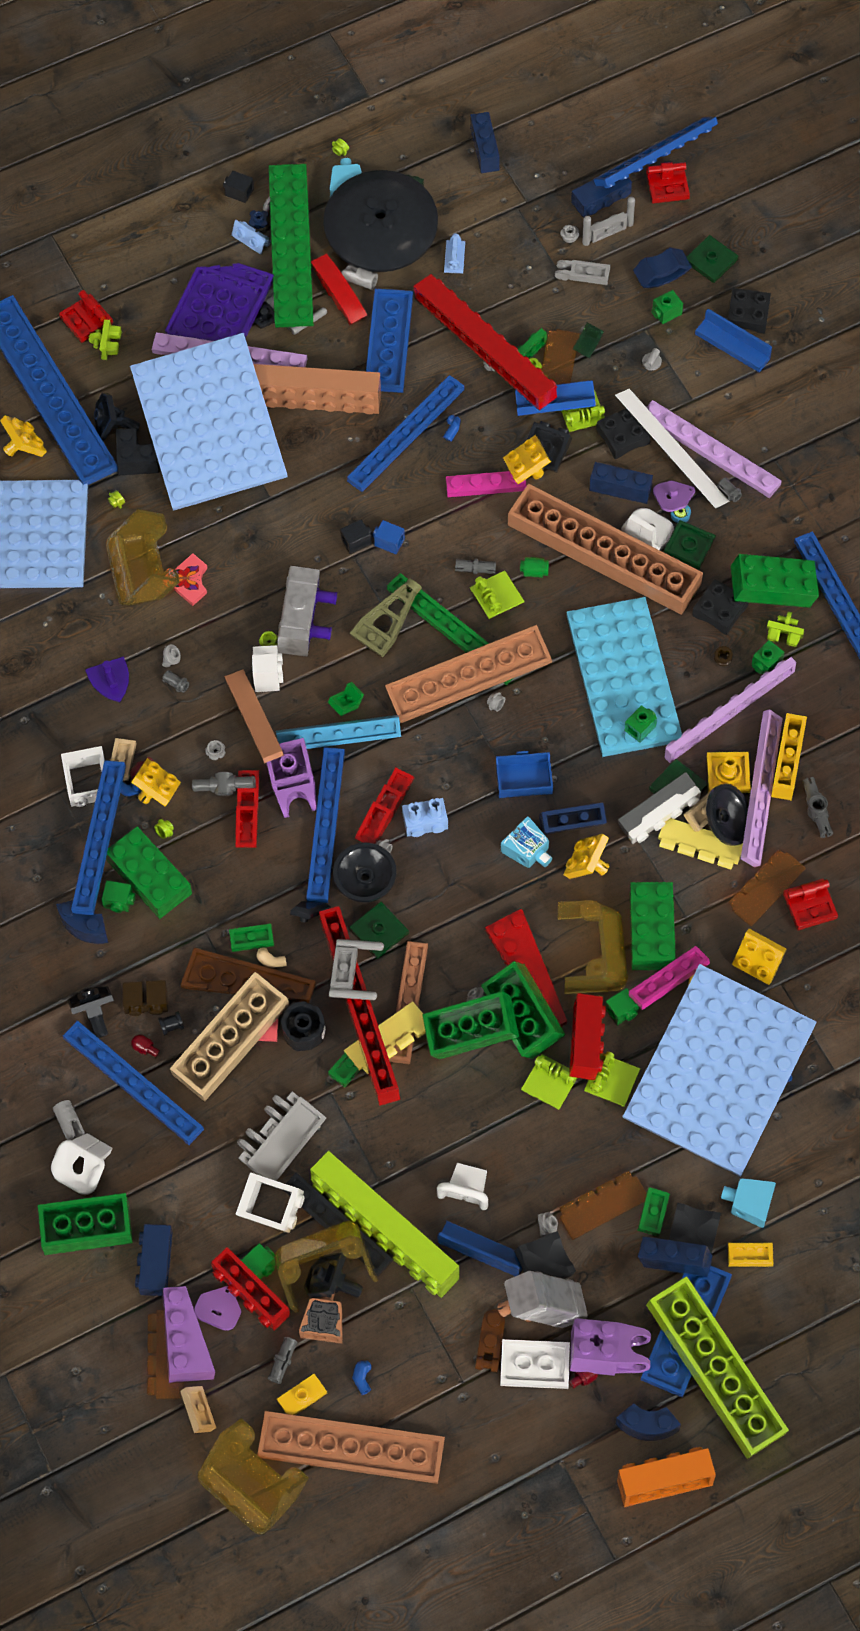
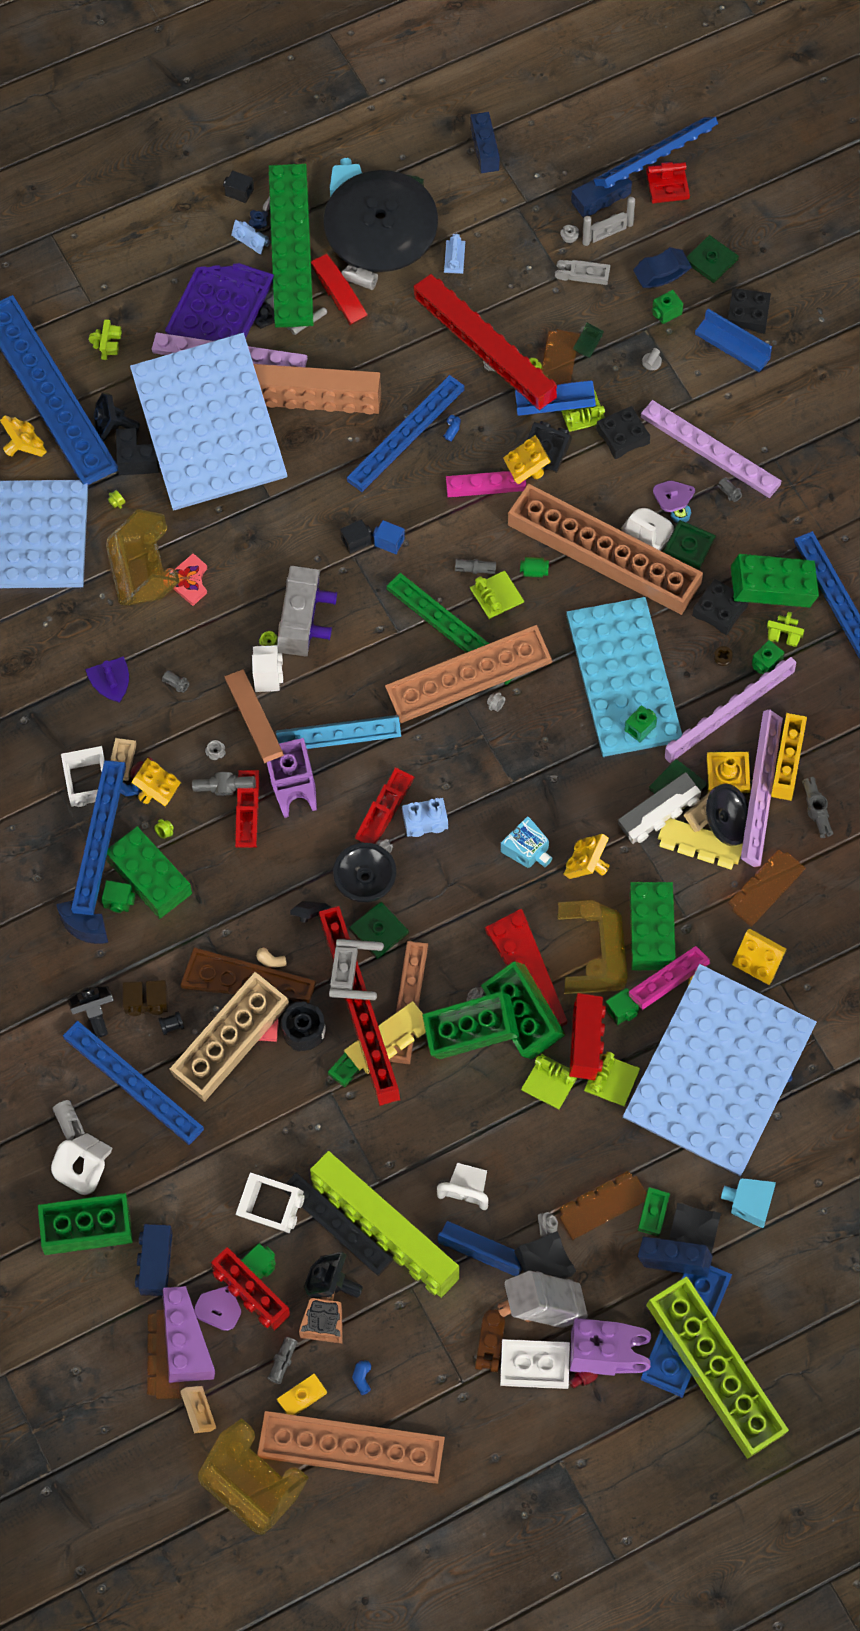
(85, 316): red plate -> none
(144, 1045): dark red cylinder -> none
(171, 655): light grey plate -> none
(251, 937): green plate -> none
(283, 1137): light grey hinge -> none
(325, 825): blue plate -> none
(340, 147): lime plate -> none
(340, 1236): clear yellow windscreen -> none
(346, 700): green bracket -> none
(374, 638): olive plate -> none
(390, 337): blue plate -> none
(524, 774): blue container -> none
(534, 343): green plate -> none
(572, 818): dark blue brick -> none
(621, 483): dark blue brick -> none
(648, 1424): dark blue brick -> none
(666, 1476): orange brick -> none
(672, 448): white sticker -> none
(750, 1254): yellow plate -> none
(810, 904): red plate -> none

